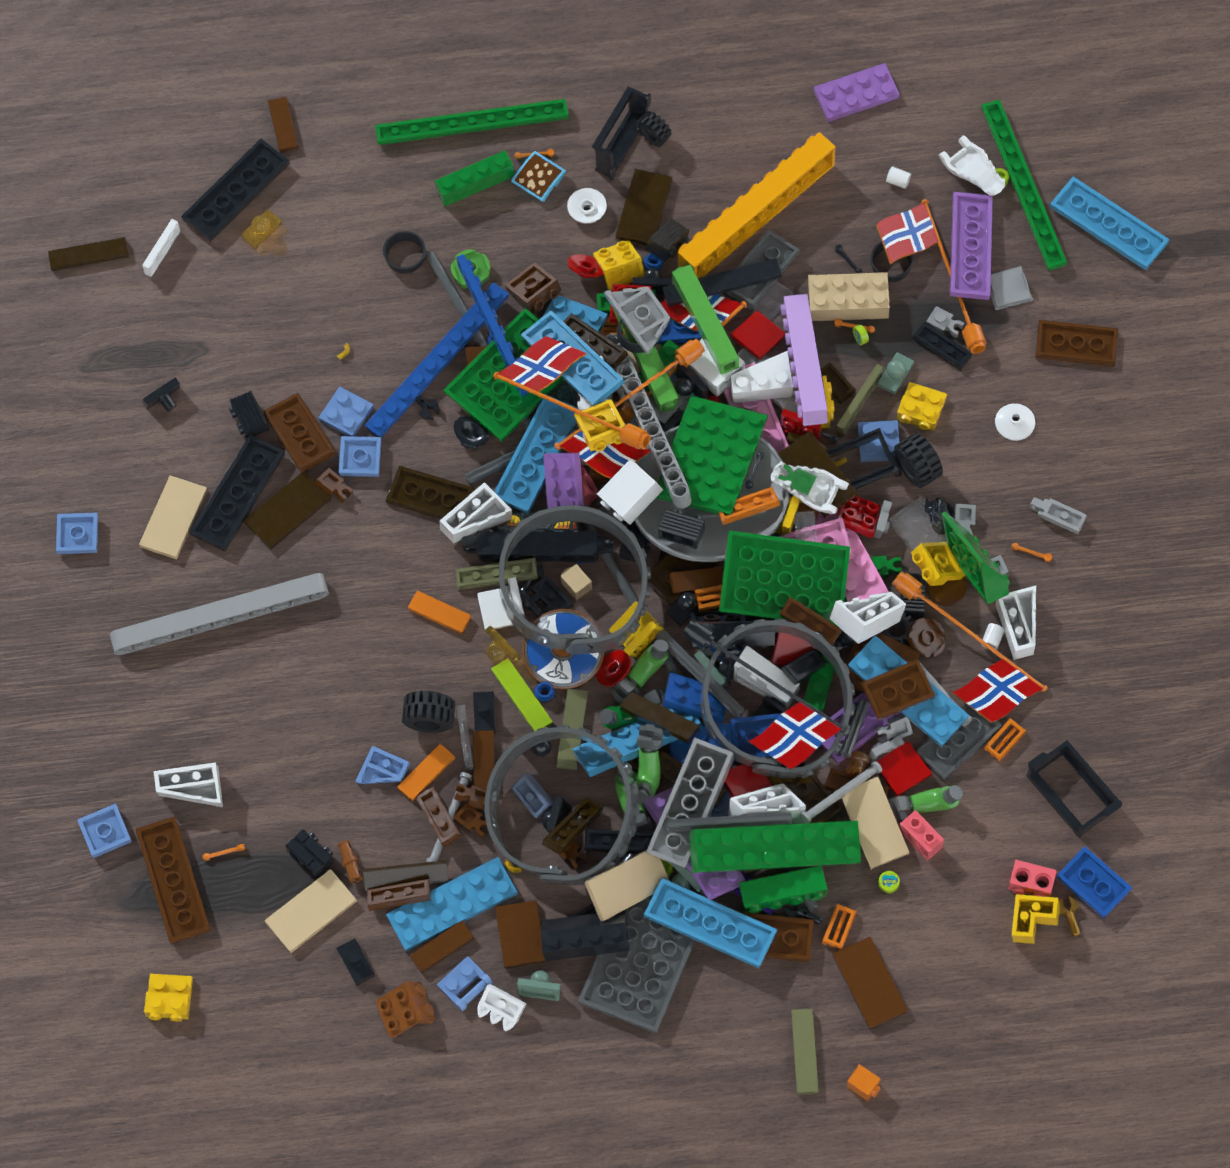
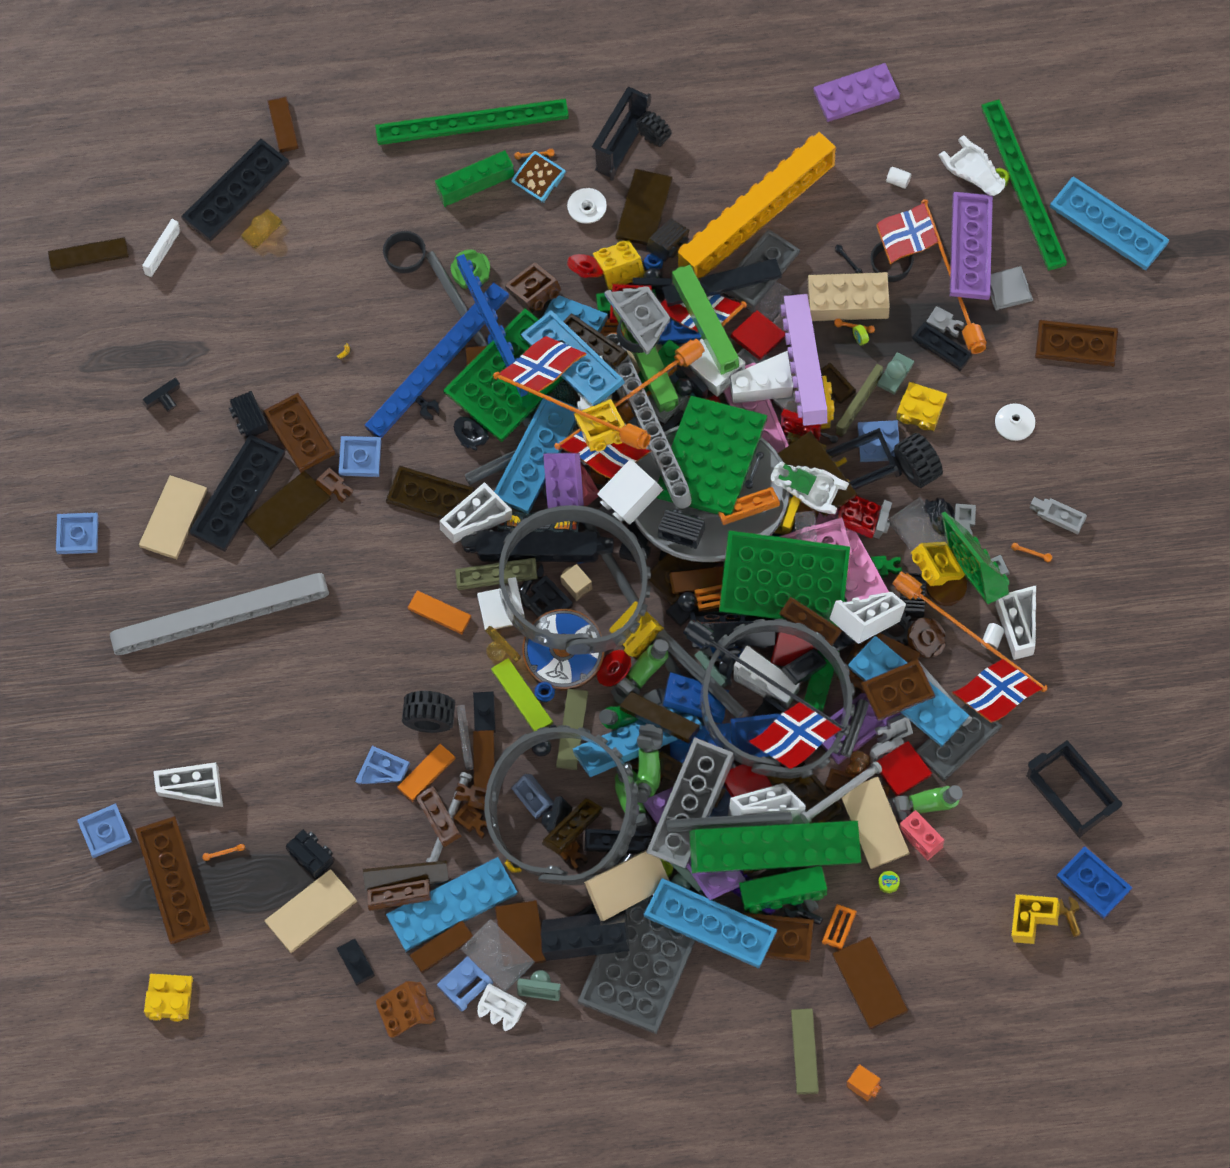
(346, 412): medium blue plate -> none
(350, 861): dark orange pin -> none
(497, 955): none -> clear tile
(994, 752): orange tile -> none
(1033, 874): coral brick -> none

